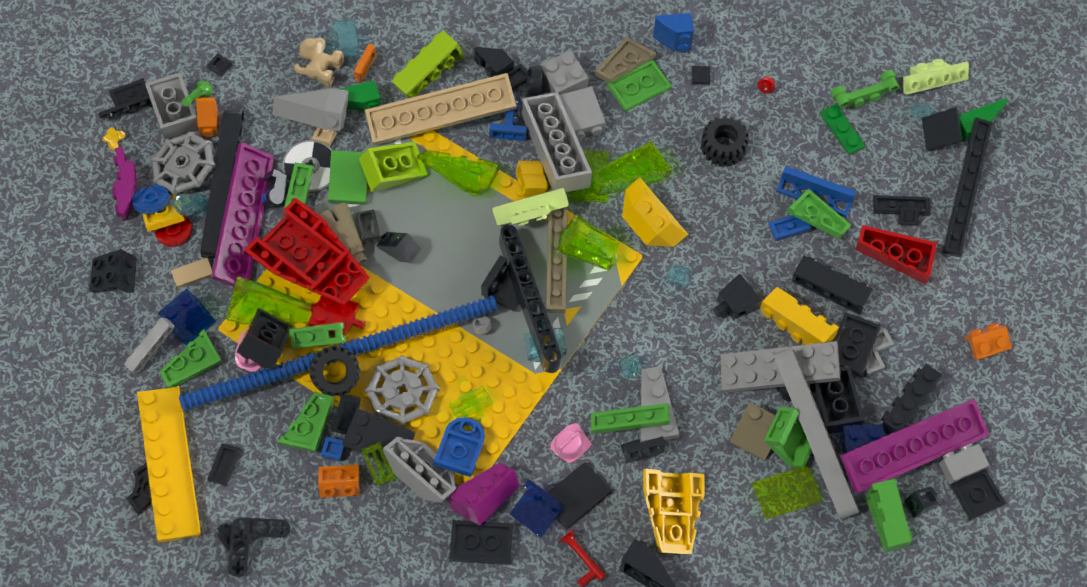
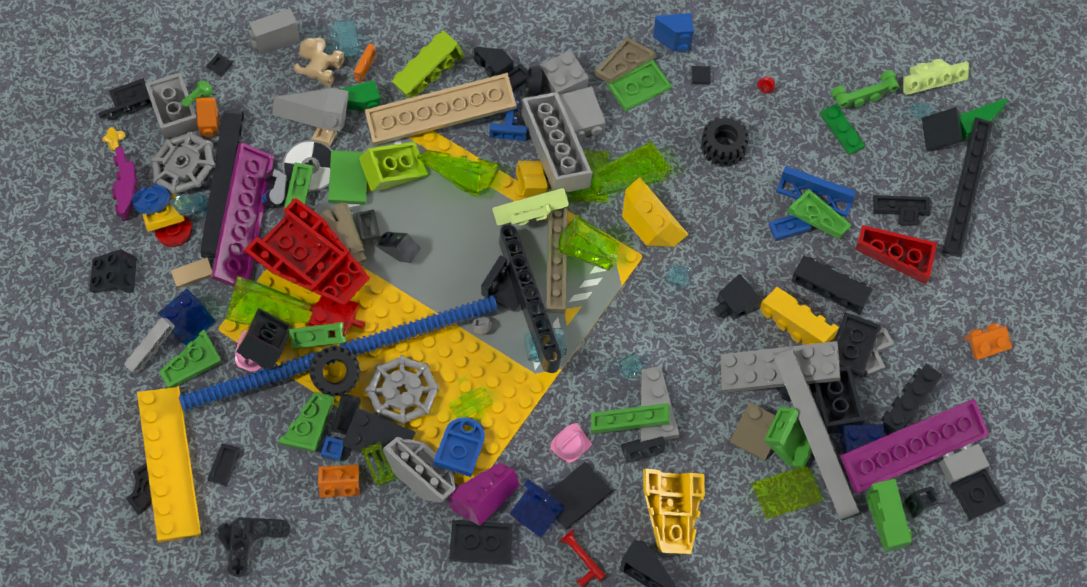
(274, 32): none -> light grey brick

